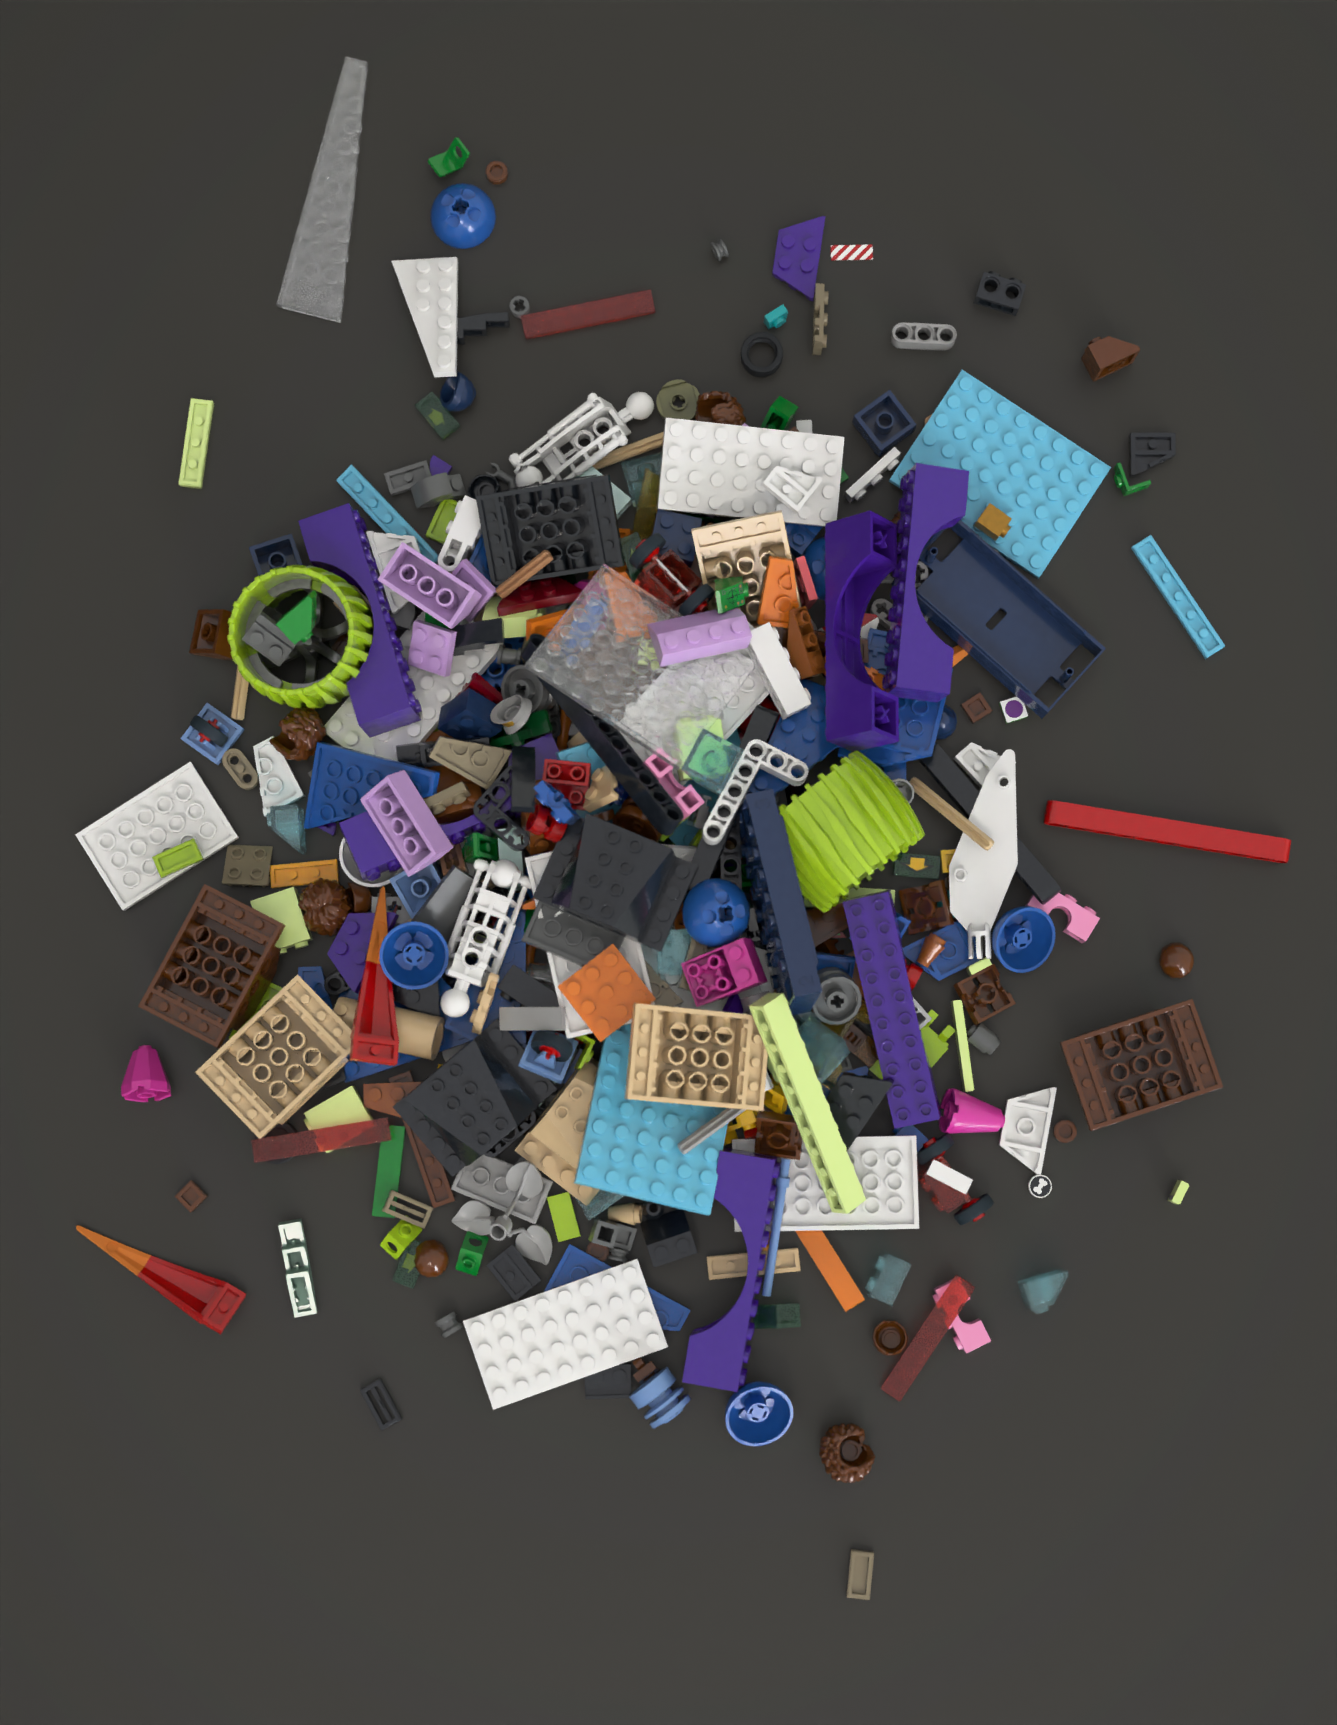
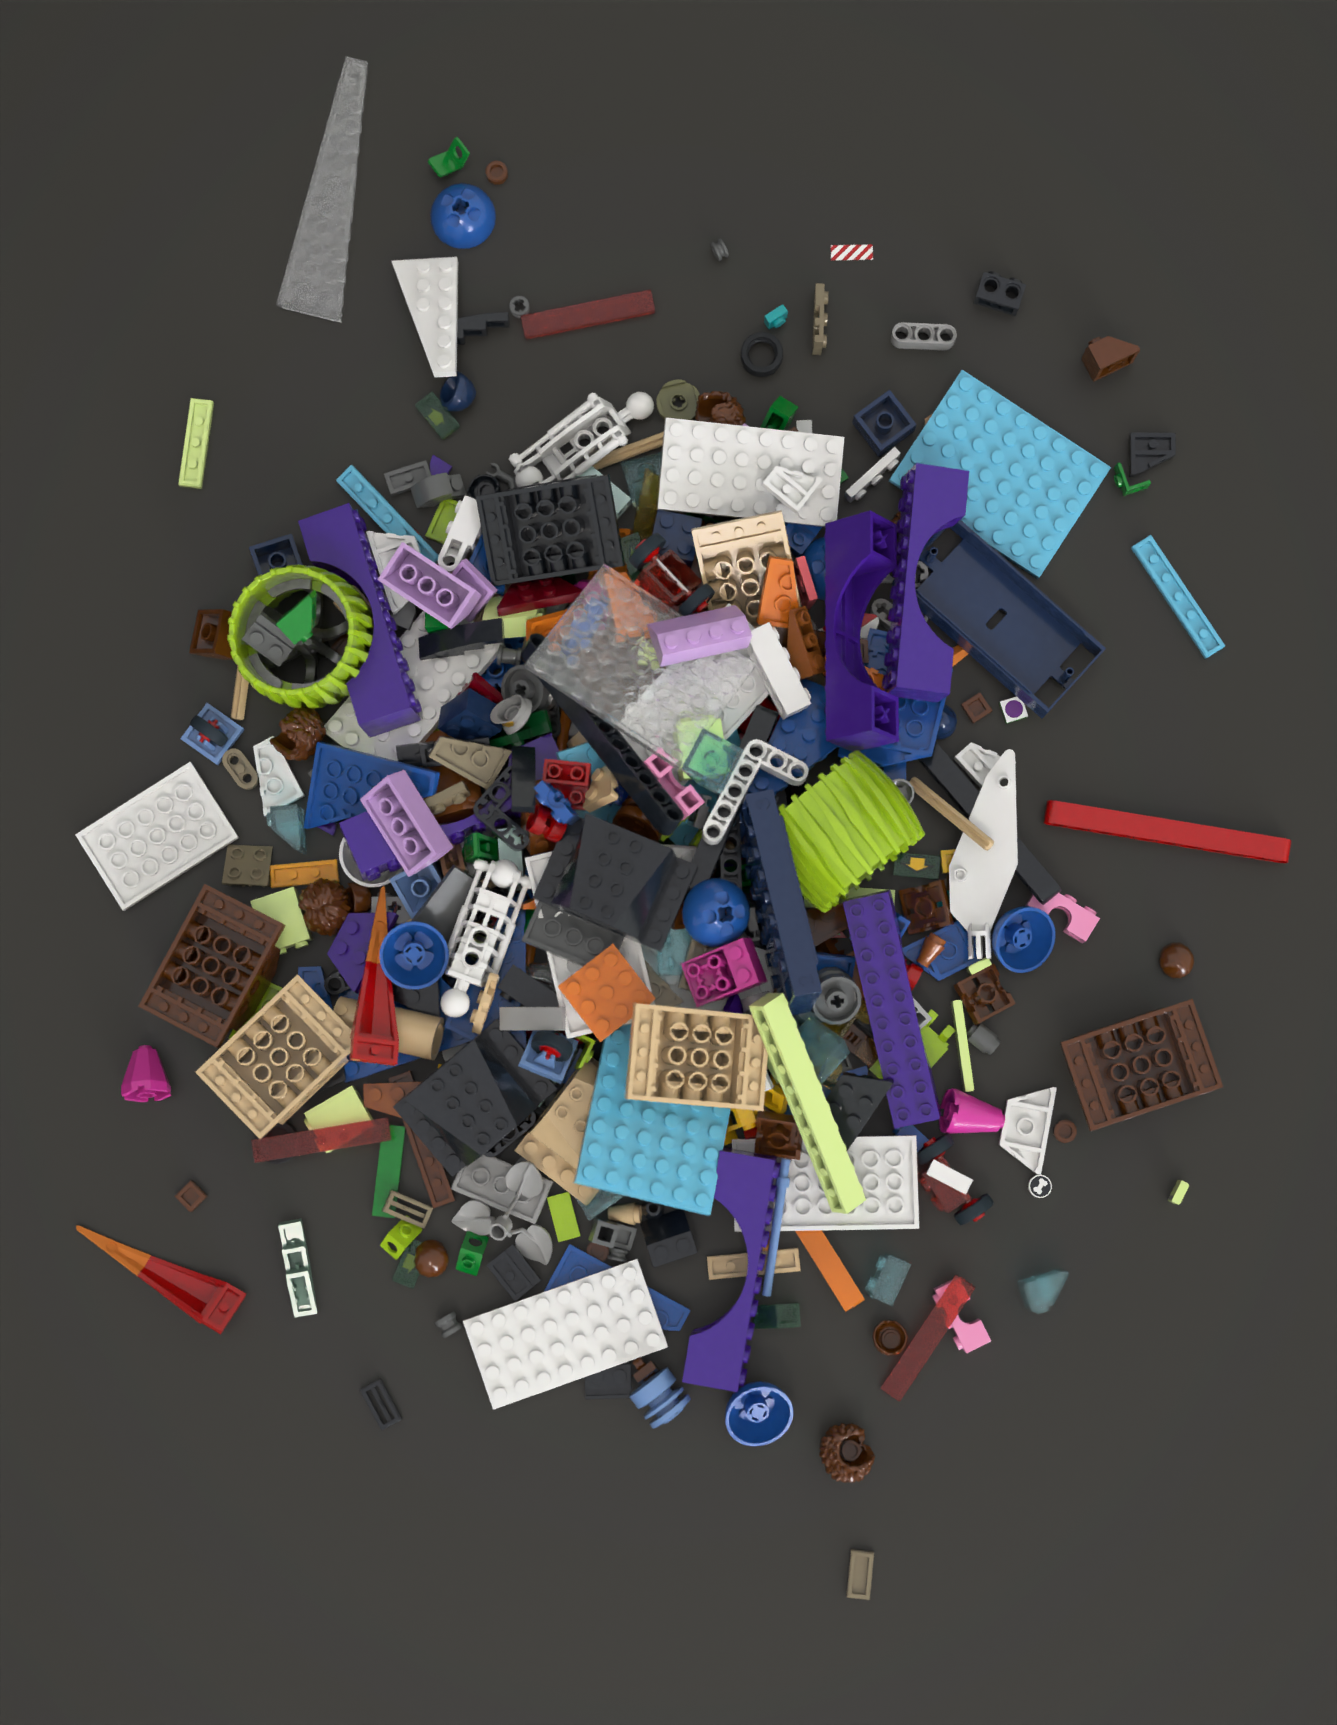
(177, 858): lime tile -> none
(432, 648): lavender plate -> none
(524, 573): medium nougat axle -> none
(605, 815): reddish brown tile -> none
(708, 1129): light grey axle -> none
(730, 593): green slope -> none
(799, 255): dark purple wing -> none
(993, 522): pearl gold brick -> none

